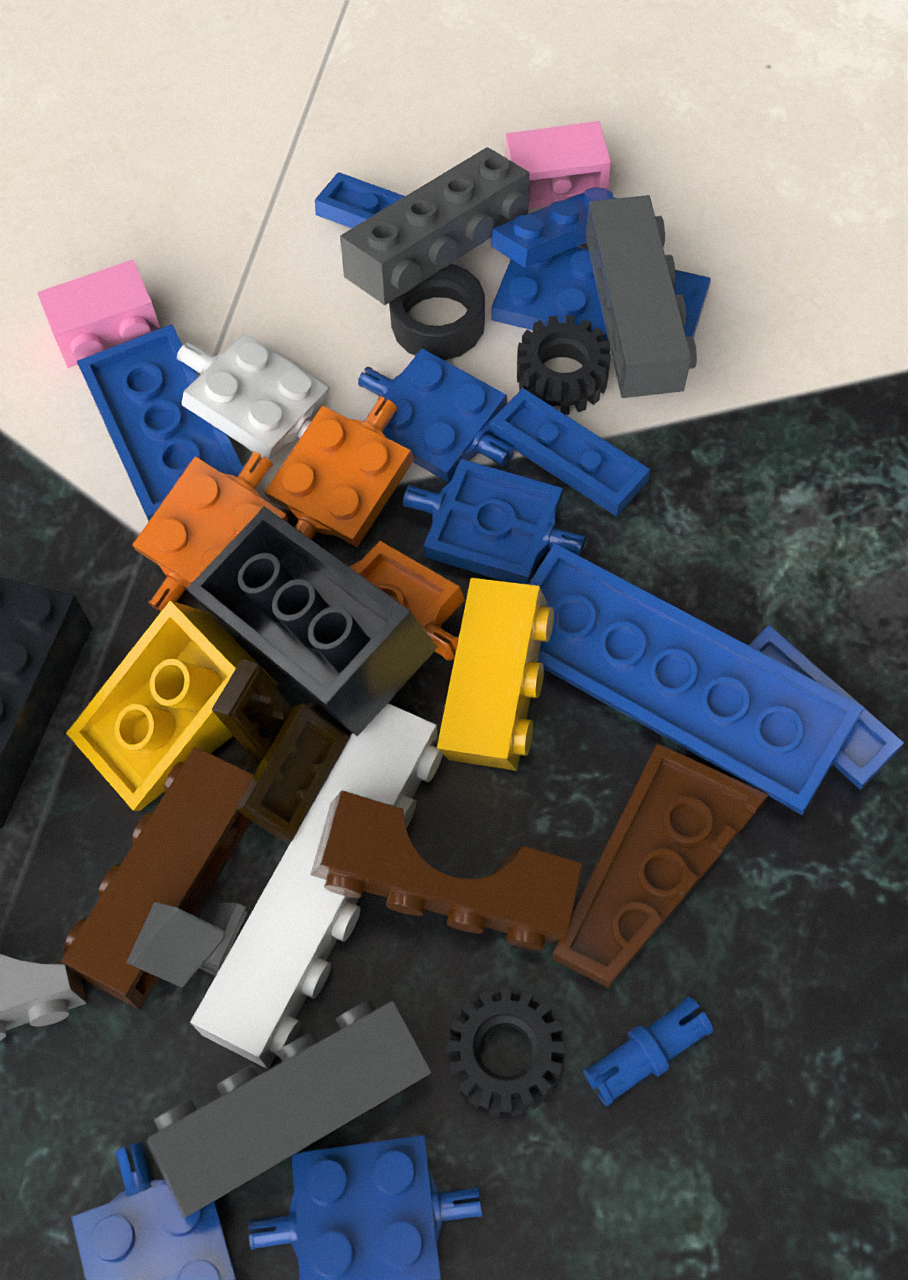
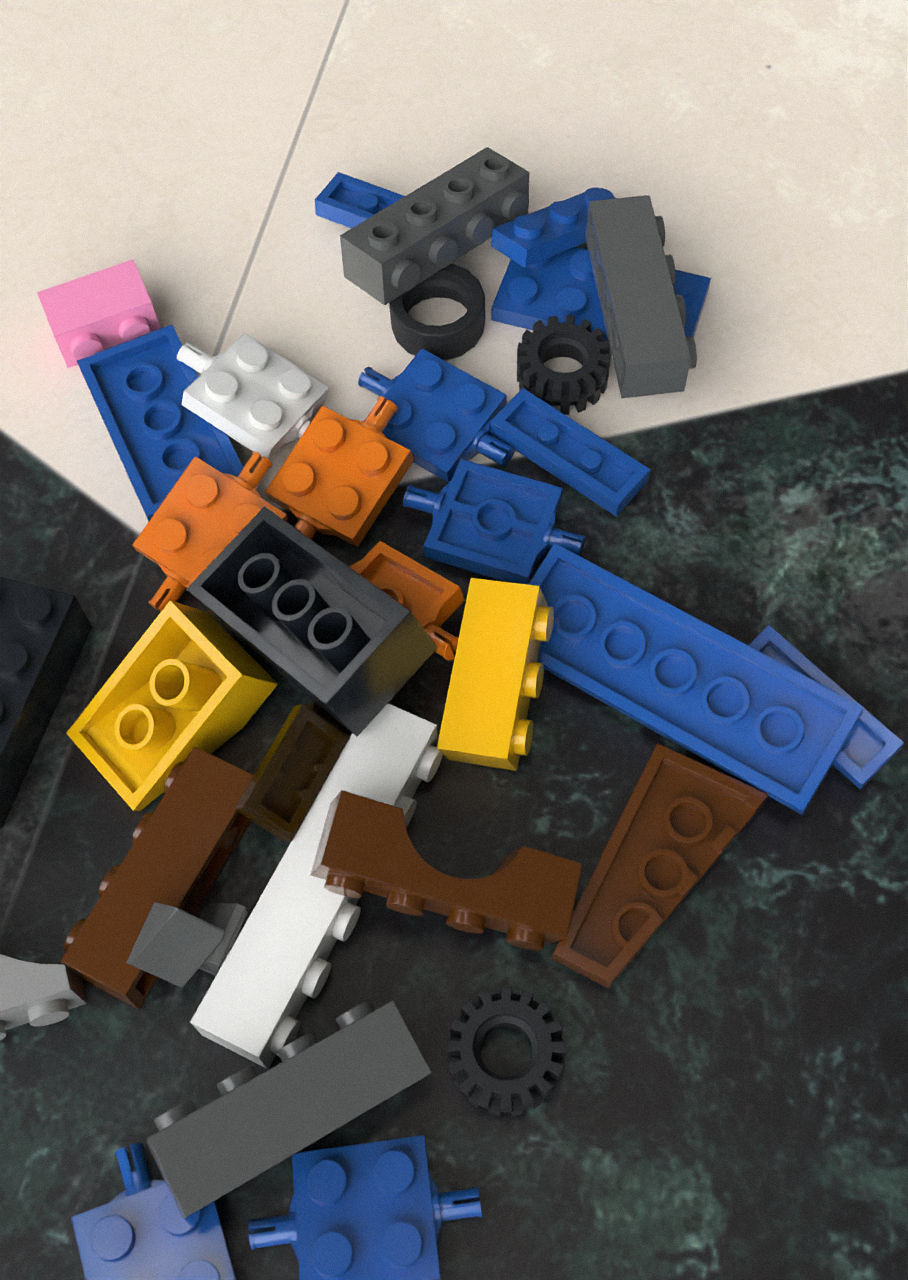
(252, 709): dark brown plate -> none
(560, 160): bright pink brick -> none
(648, 1051): blue pin -> none

